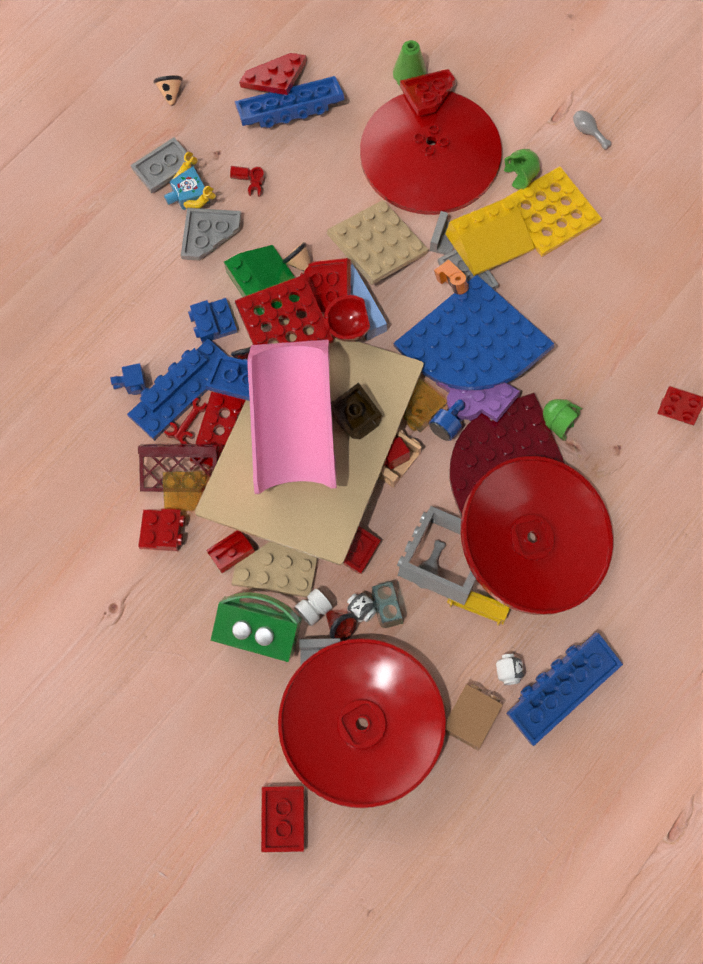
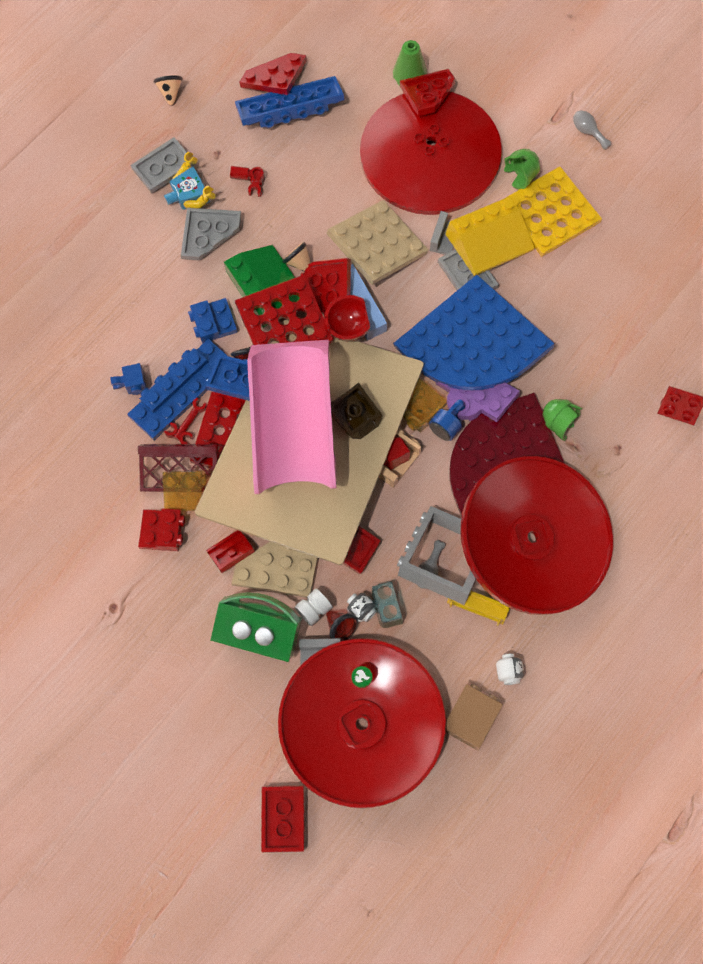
(361, 677): none -> green tile
(453, 276): orange leg -> none
(563, 687): blue plate -> none

